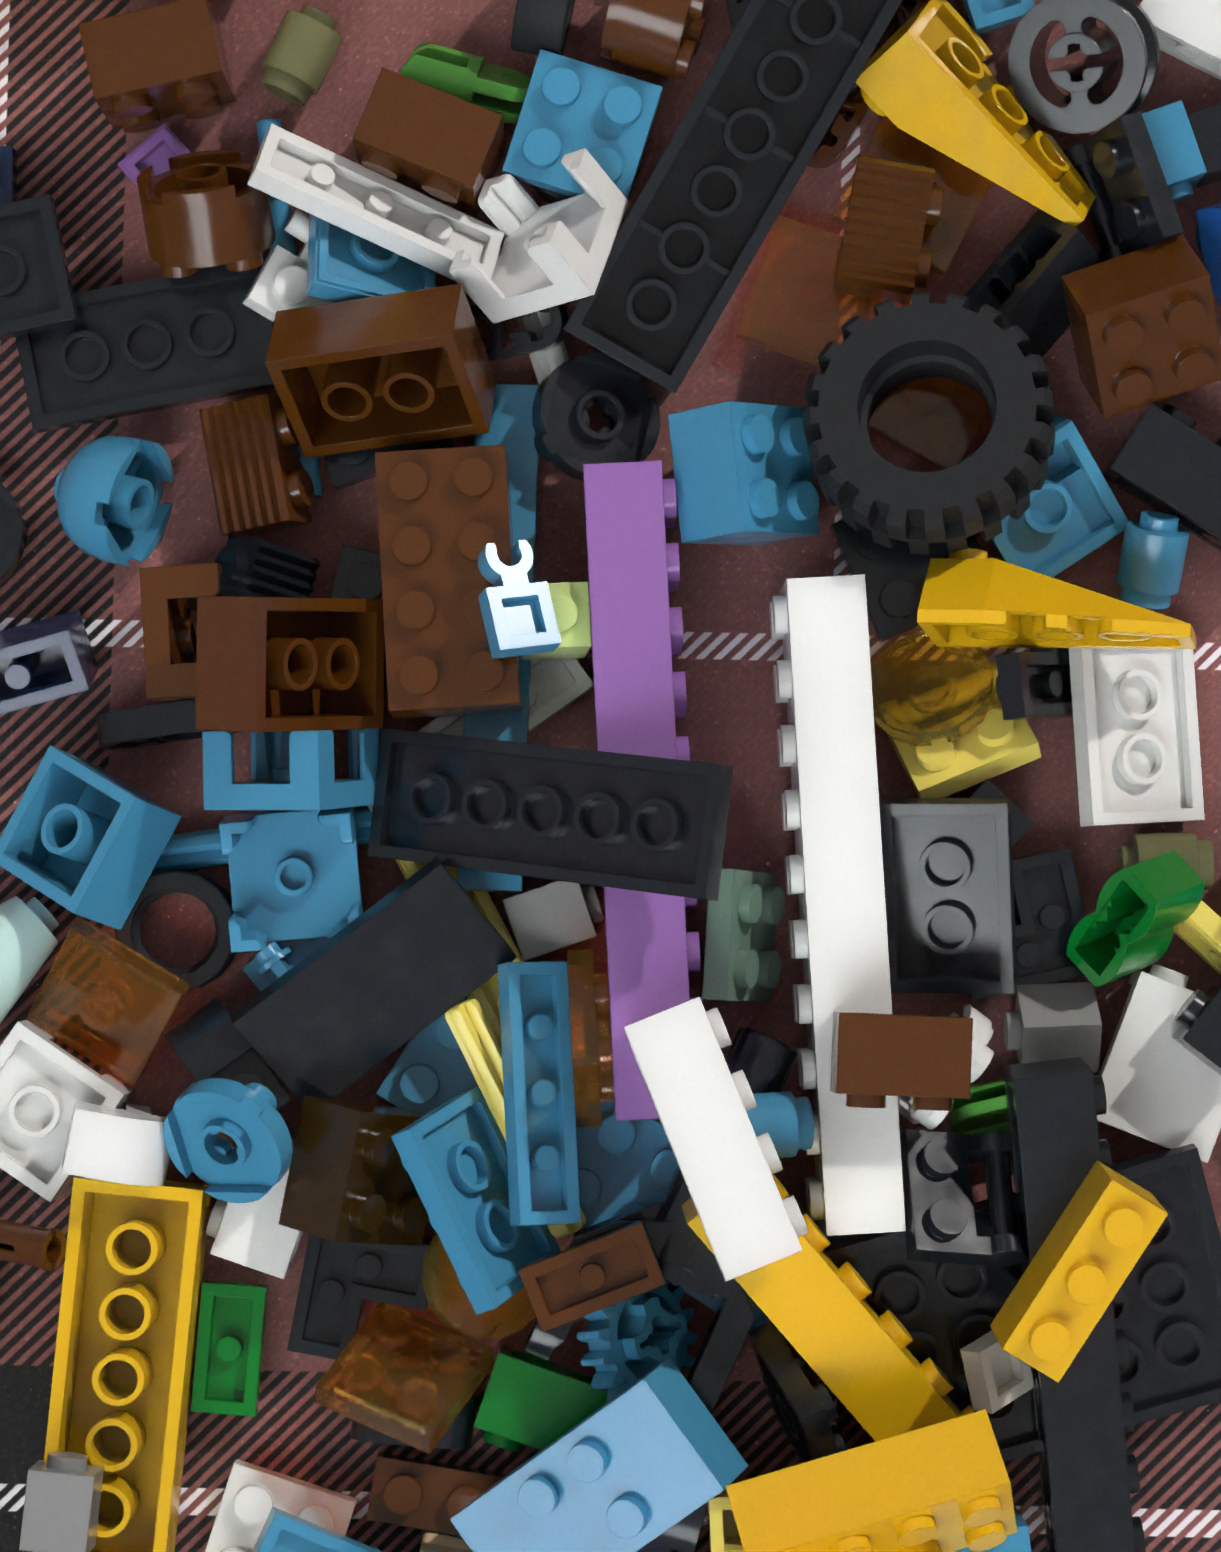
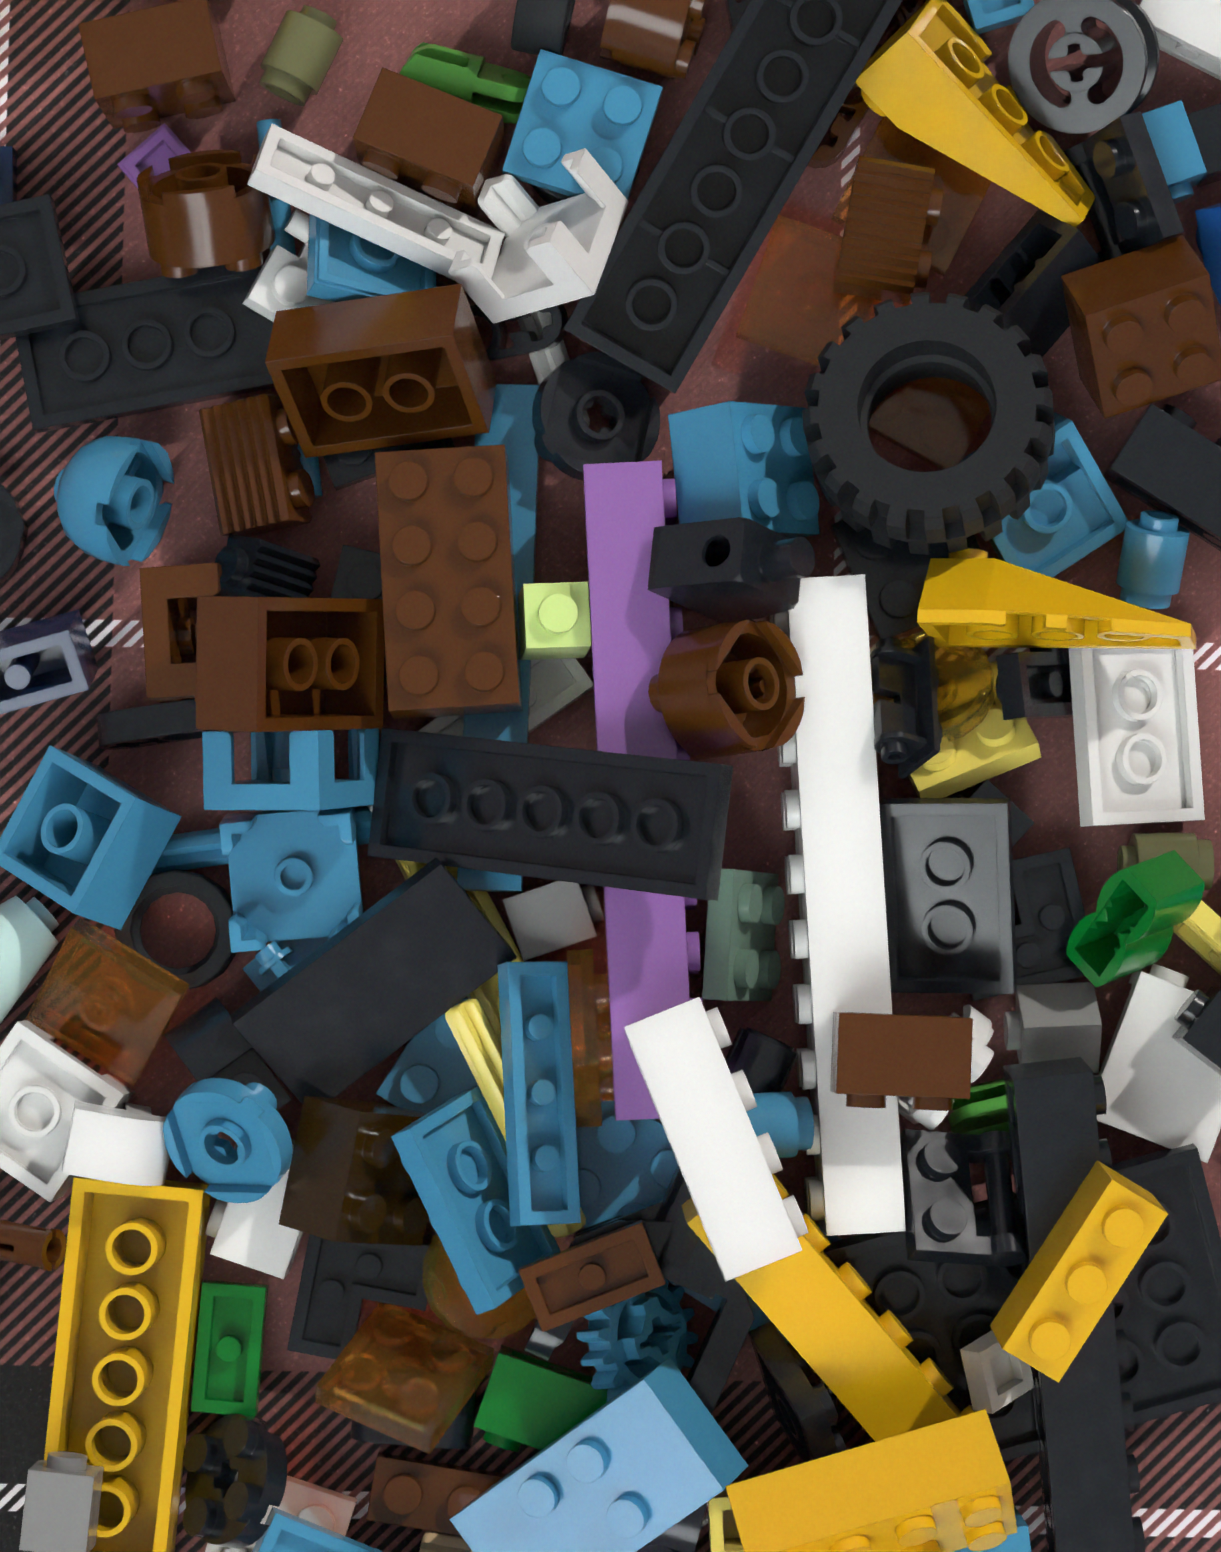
(228, 1510): none -> black plate
(516, 612): plate -> none
(729, 568): none -> black torso
(729, 689): none -> reddish brown brick
(910, 727): none -> black hinge

